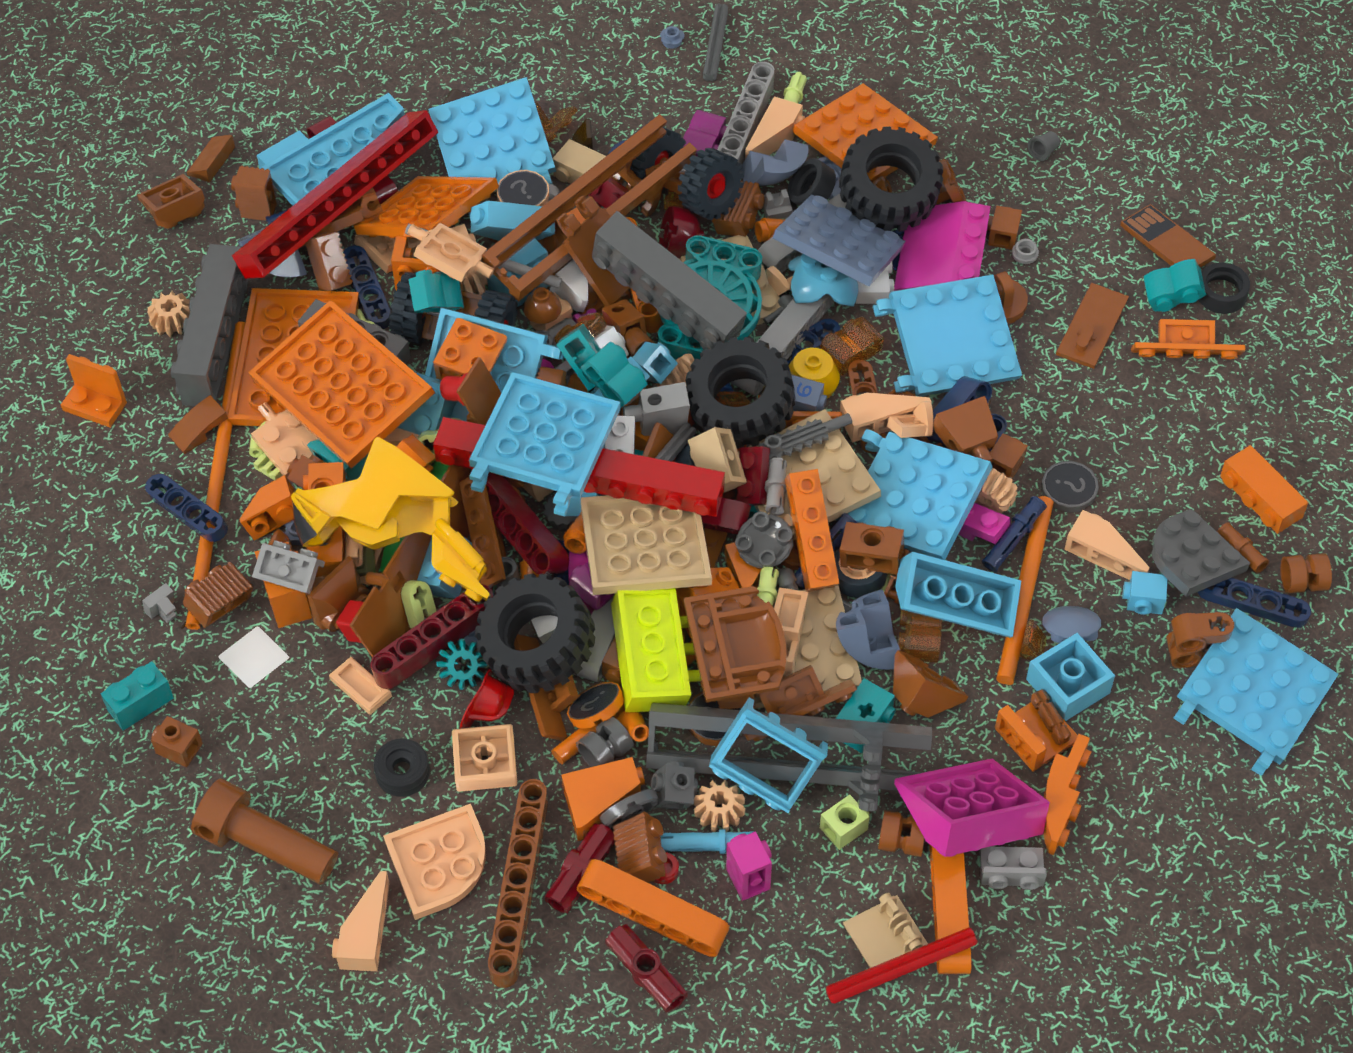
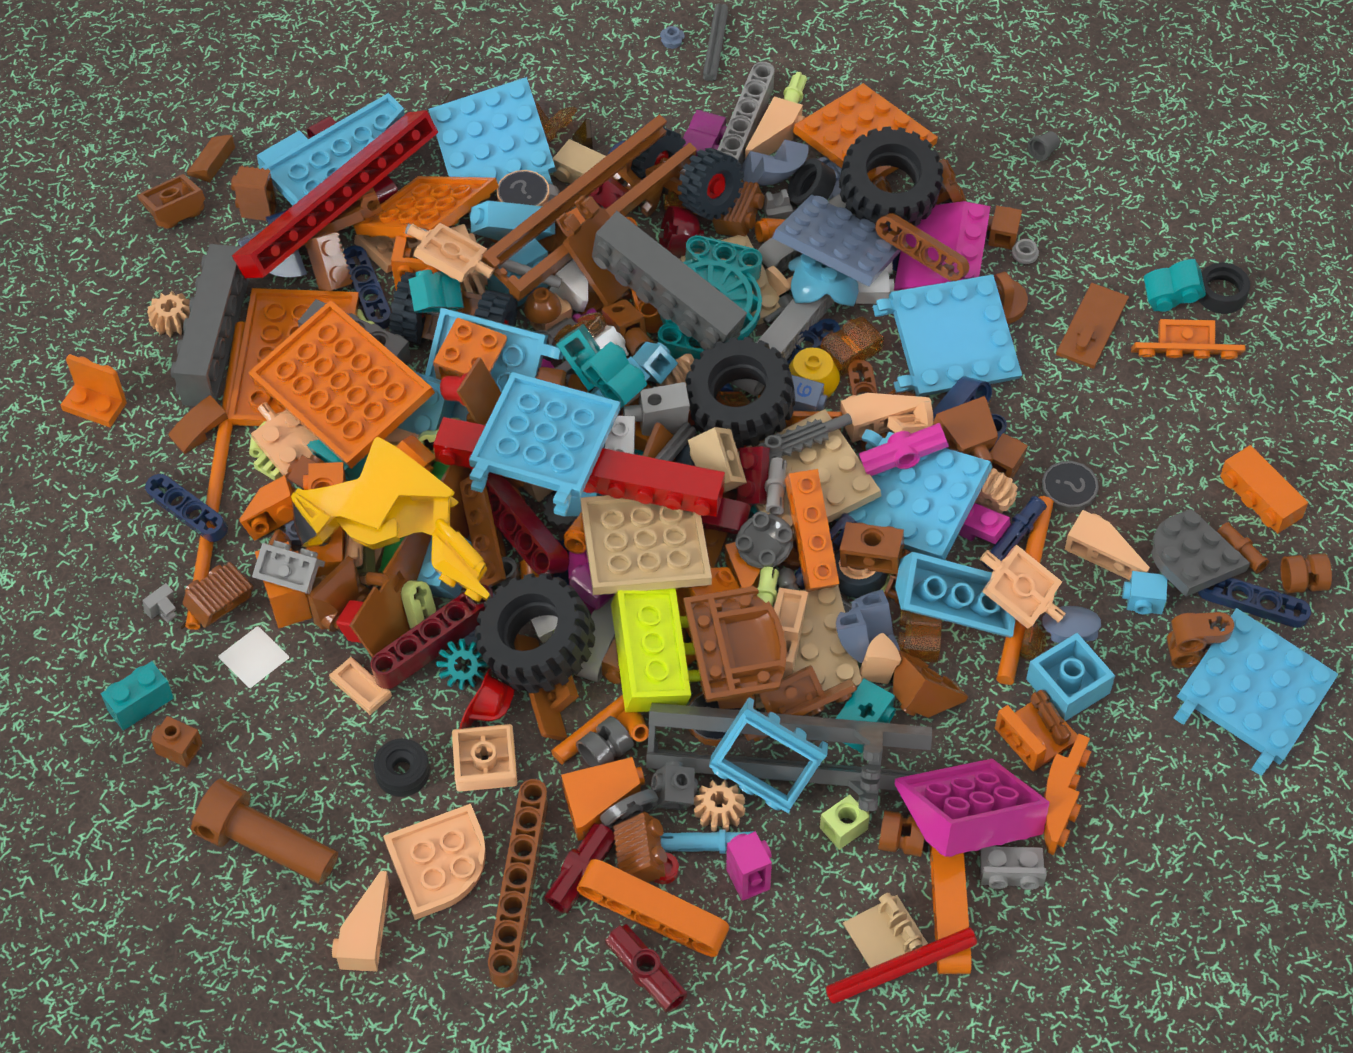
(594, 704): tile -> none
(880, 660): none -> light nougat tile
(903, 449): none -> dark pink piece
(920, 251): none -> dark orange beam
(1022, 586): none -> light nougat plate
(1166, 237): dark orange piece -> none

